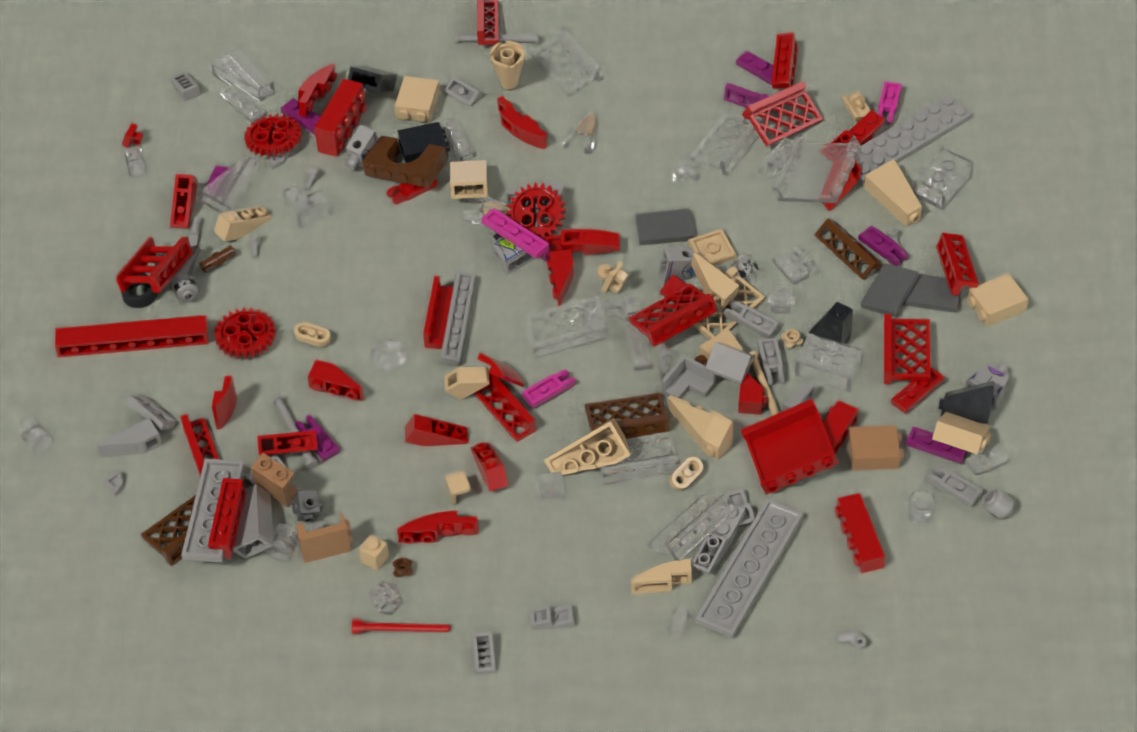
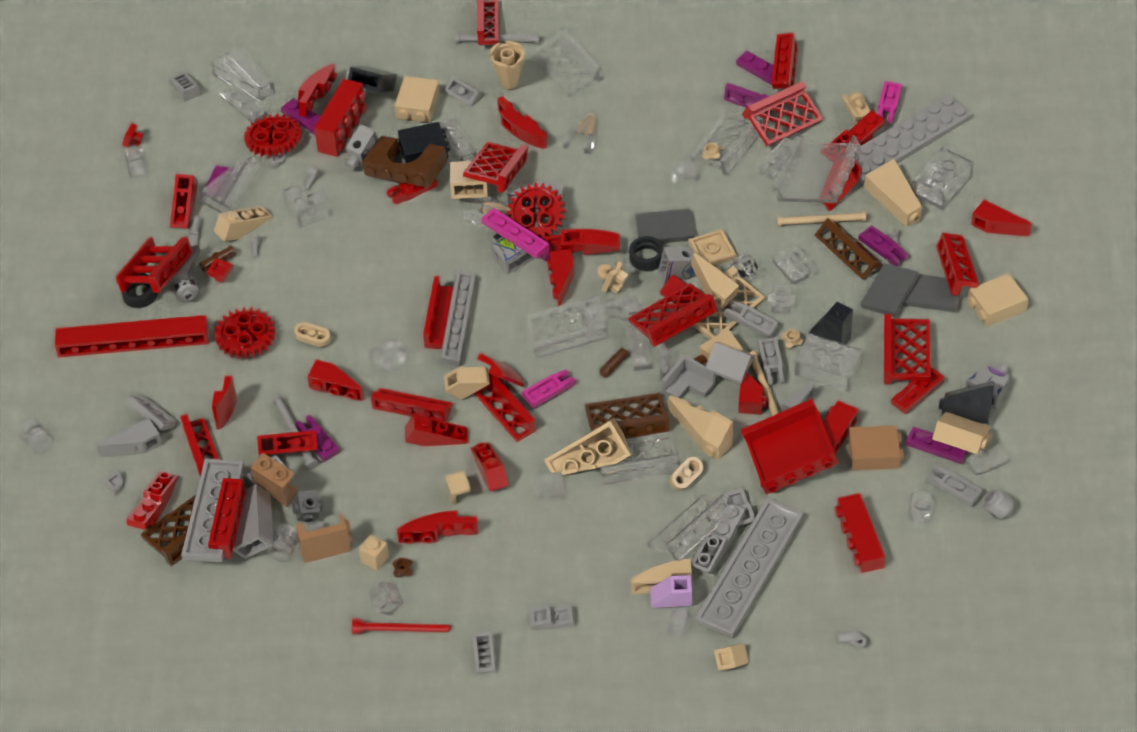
(153, 502): none -> red slope
(219, 270): none -> red tile
(408, 404): none -> red fence
(507, 171): none -> red fence
(613, 362): none -> reddish brown axle
(645, 242): none -> black tyre
(672, 592): none -> lavender slope
(711, 151): none -> tan plate
(731, 656): none -> tan panel
(821, 218): none -> tan bar
(997, 220): none -> red slope

